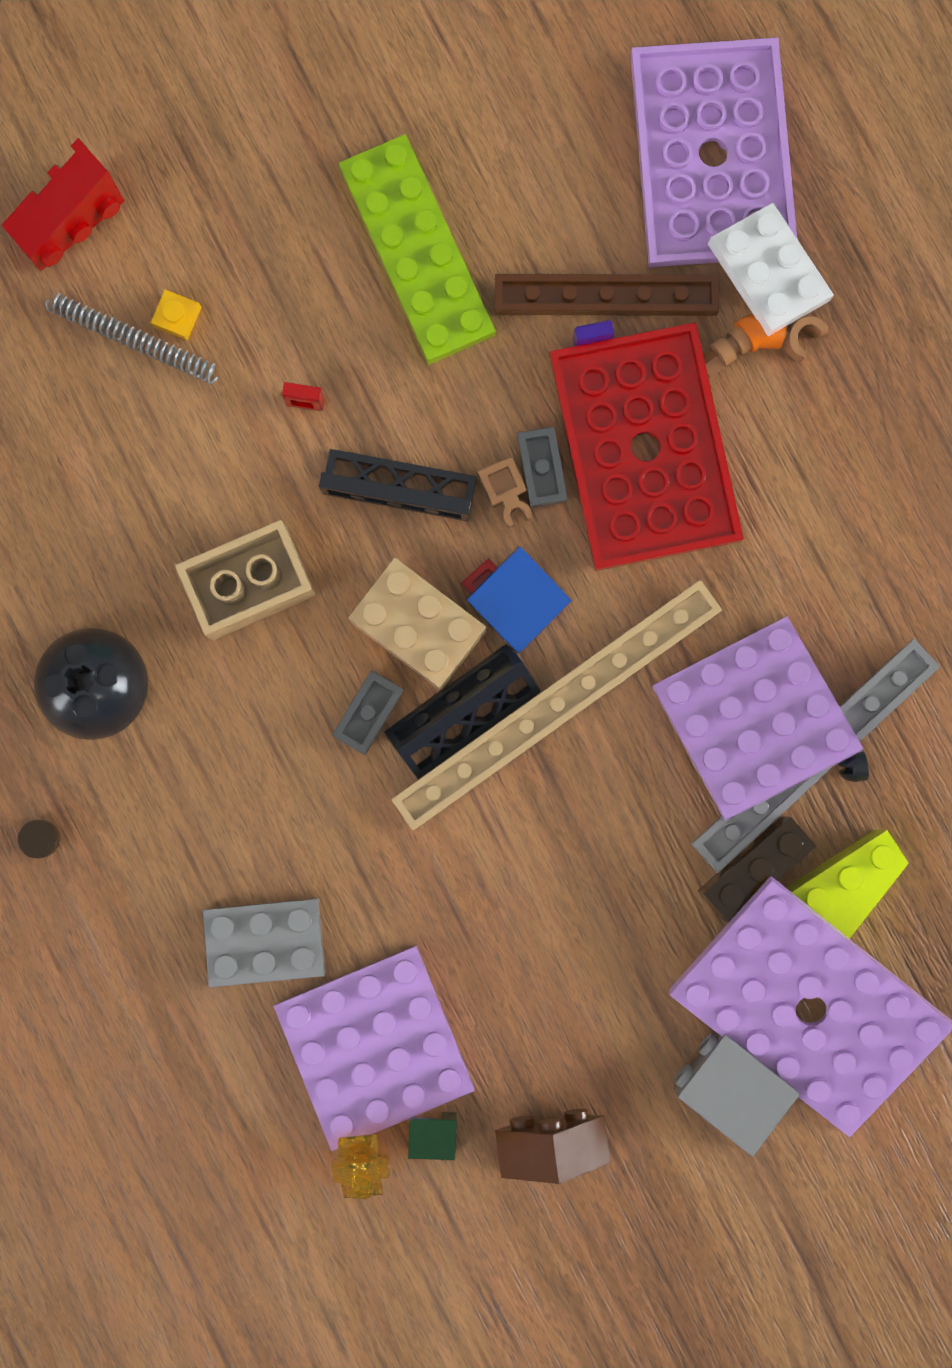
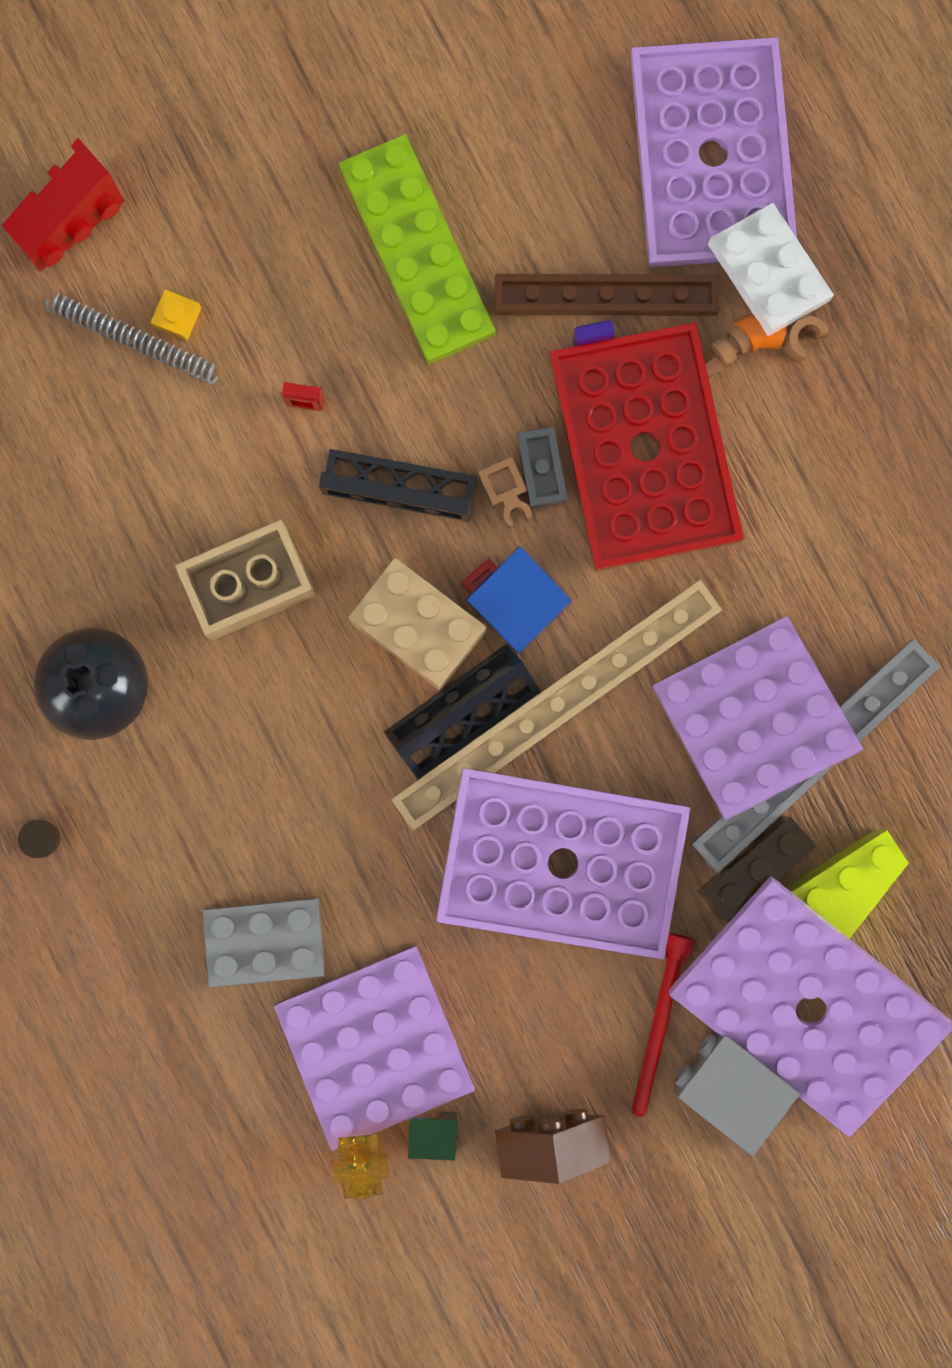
(368, 712): dark grey plate -> none
(624, 871): none -> lavender plate
(677, 951): none -> red piece
(856, 768): black hinge -> none

